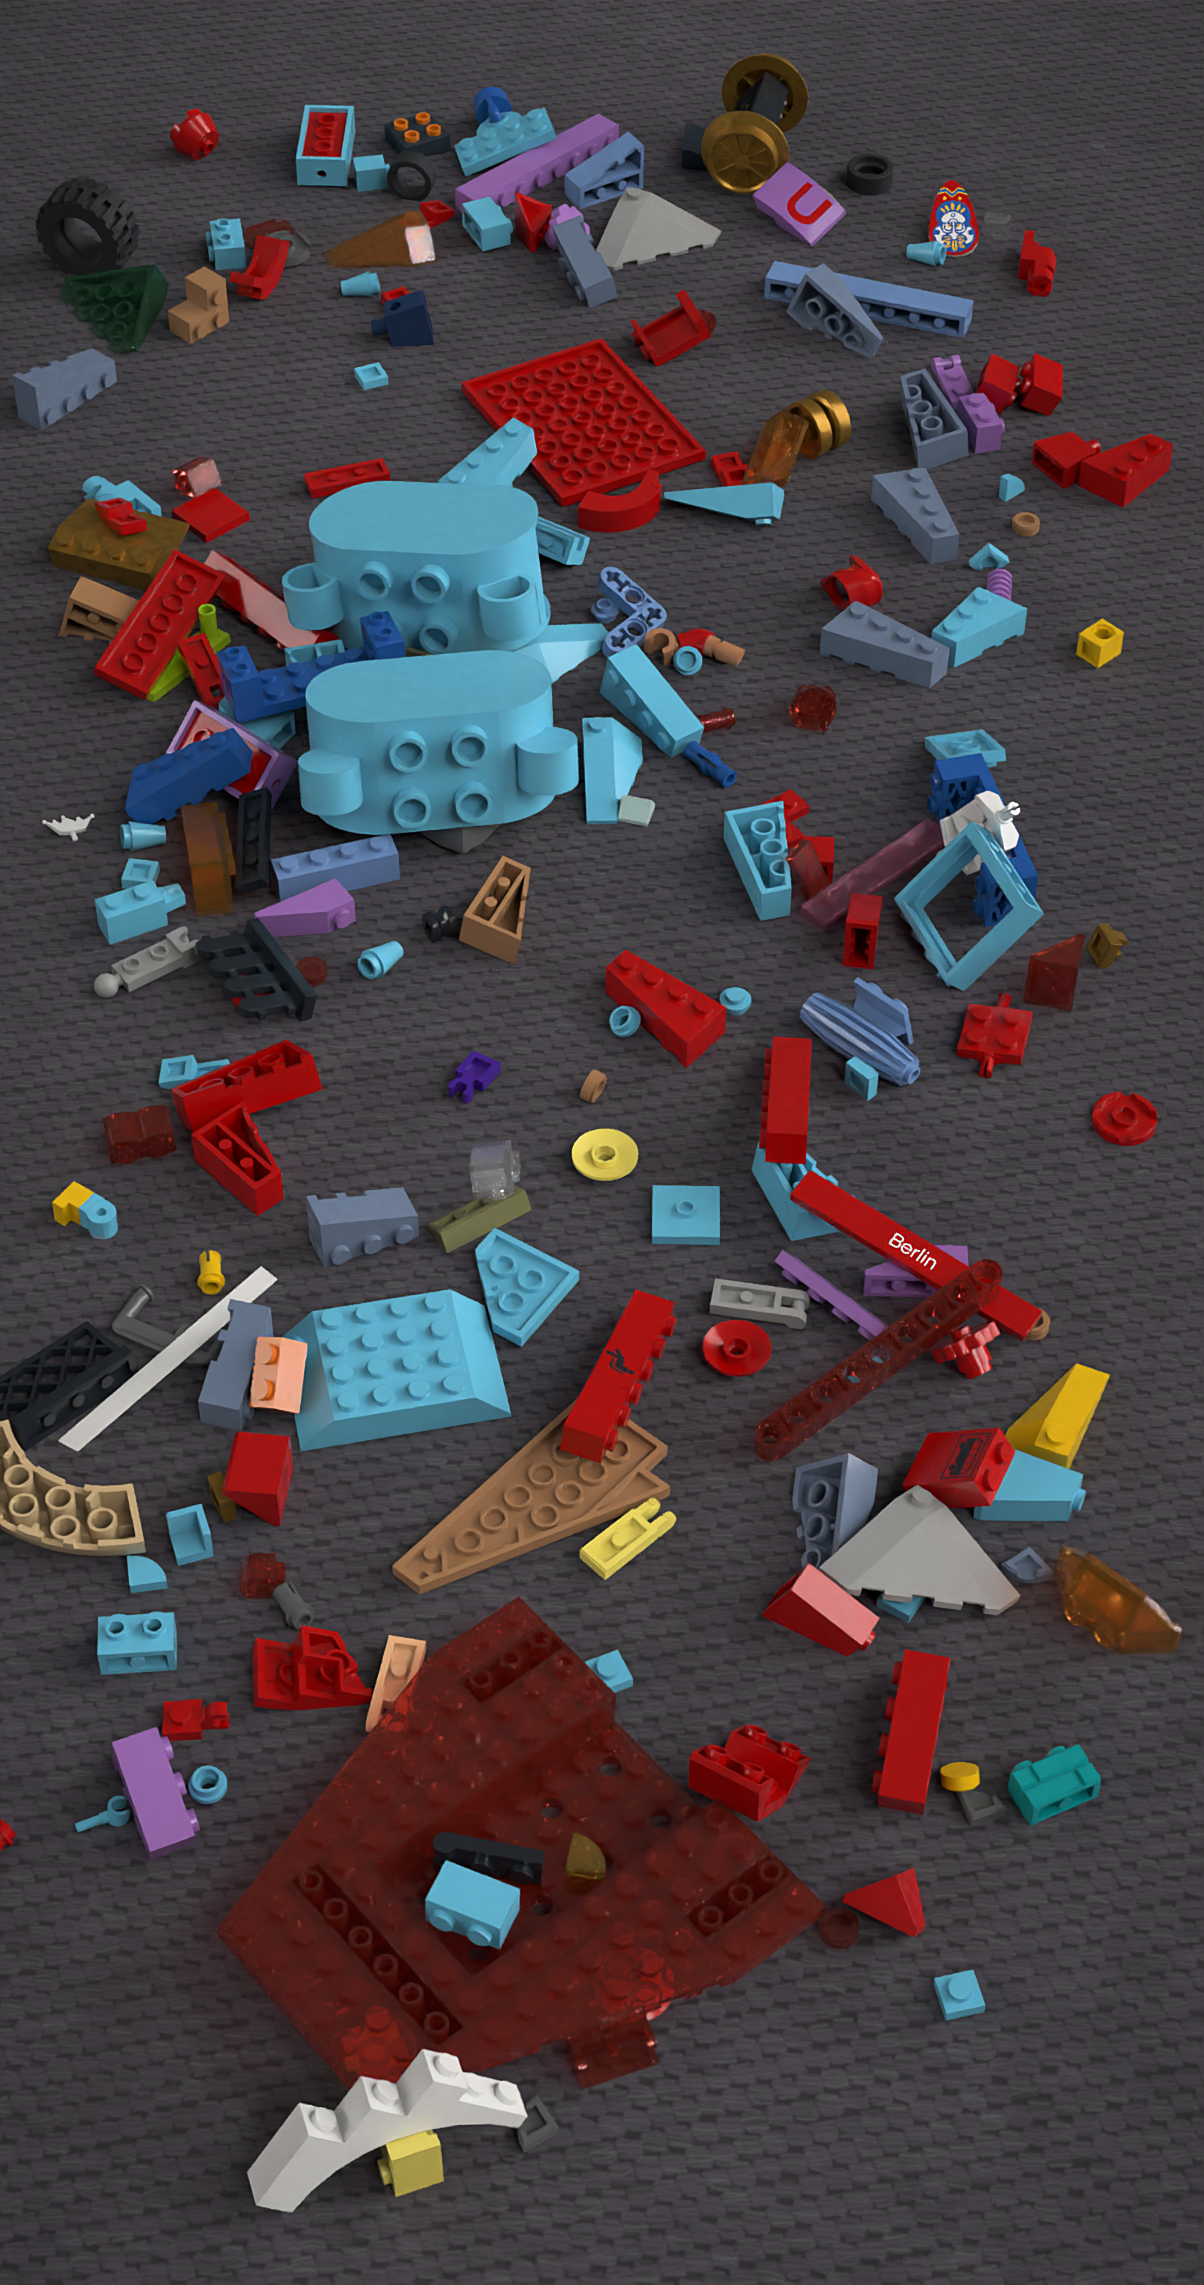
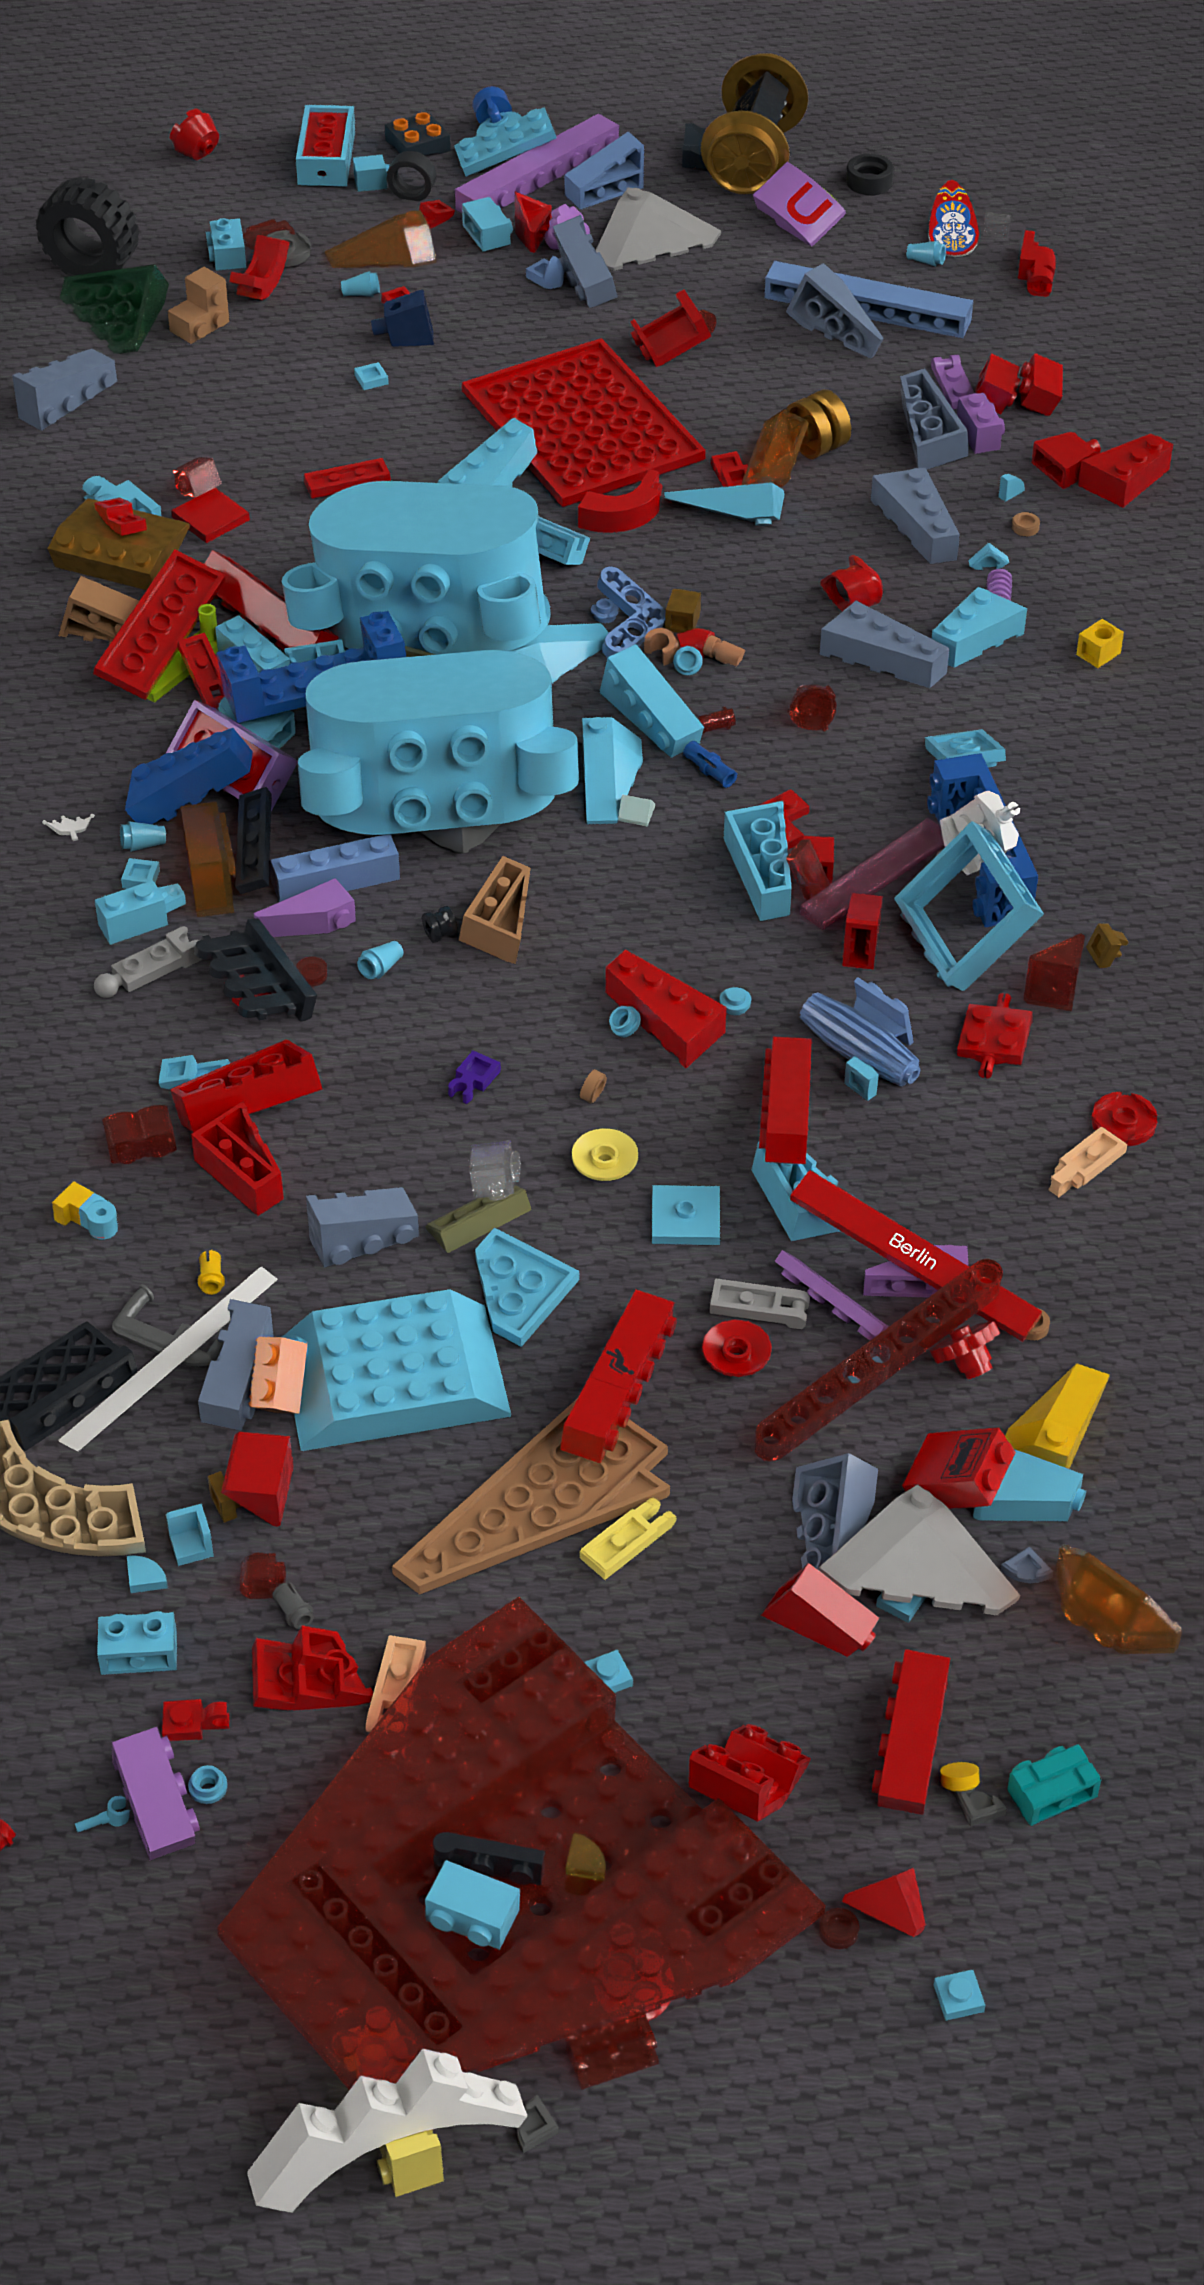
(240, 633): none -> medium azure brick
(546, 273): none -> medium blue plate
(682, 610): none -> pearl gold panel
(1086, 1161): none -> light nougat hinge

